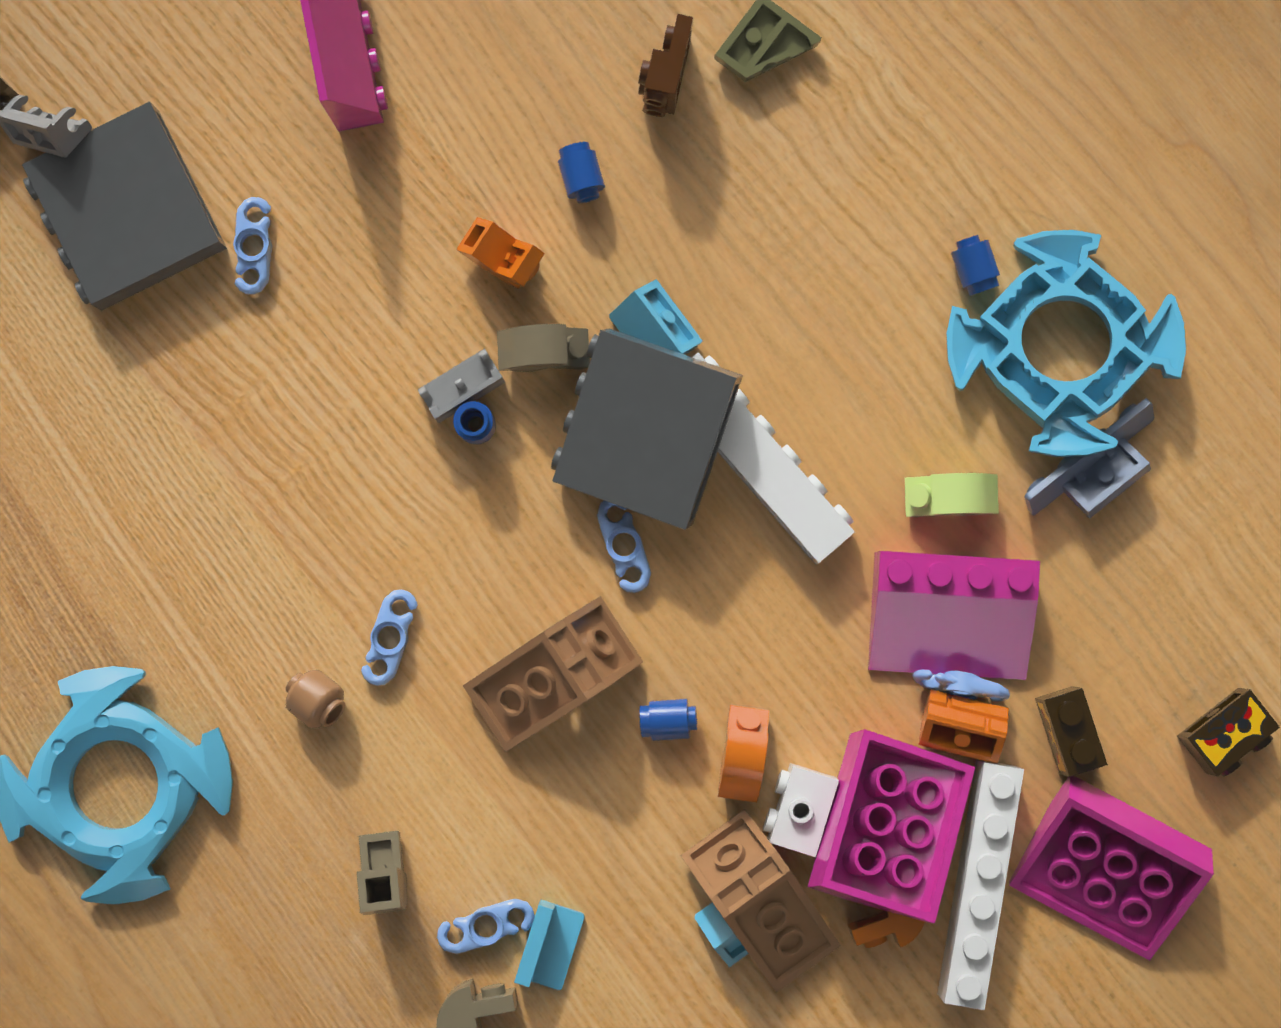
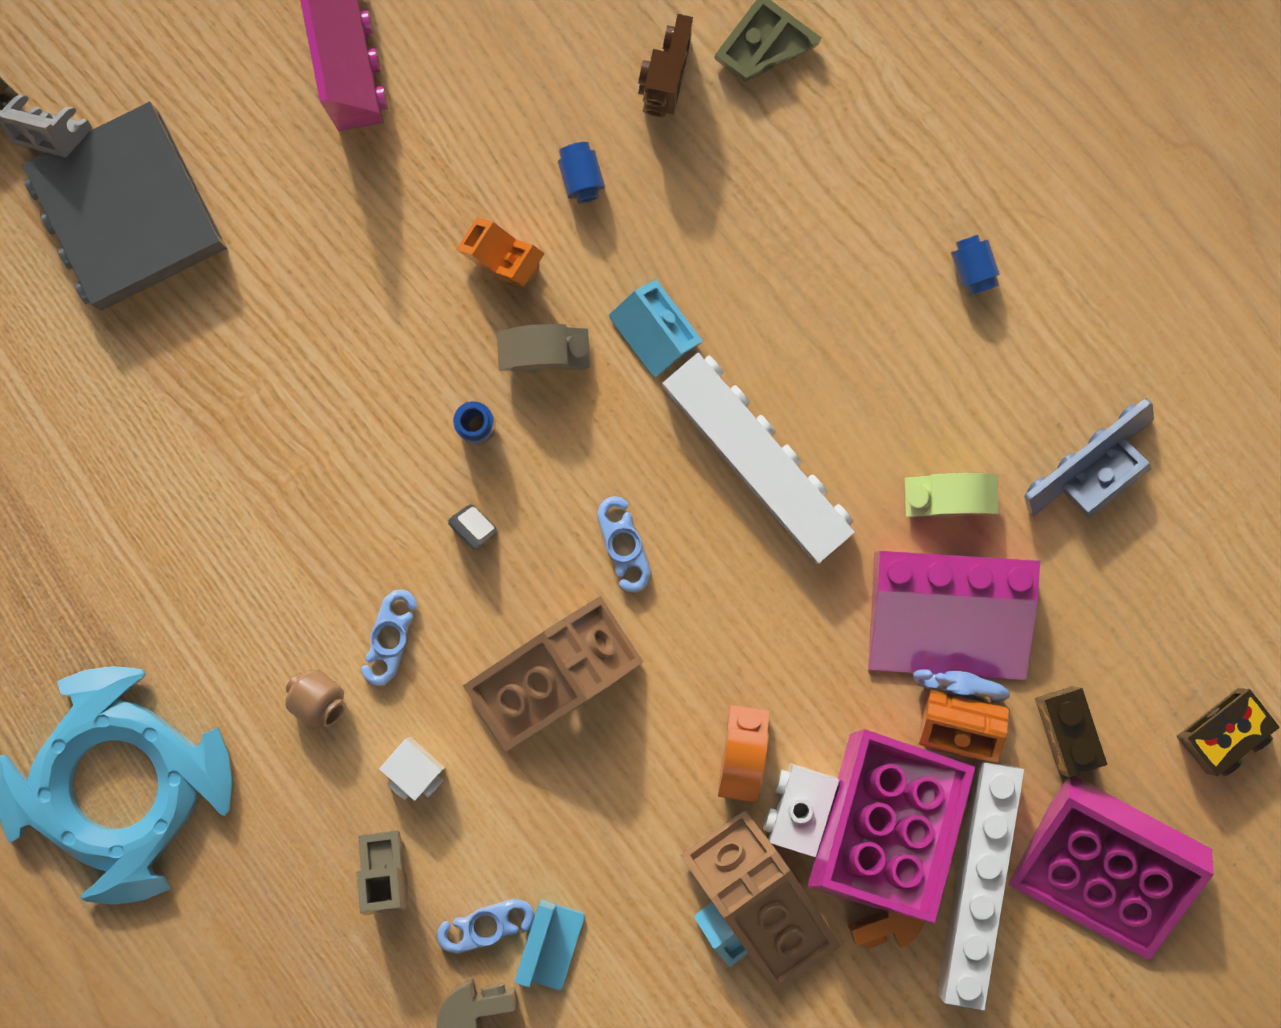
(244, 229): light blue piece -> none
(412, 771): none -> white brick
(461, 385): light grey hinge -> none
(472, 527): none -> slope
(645, 427): dark grey brick -> none
(668, 719): blue brick -> none
(1056, 405): medium azure piece -> none

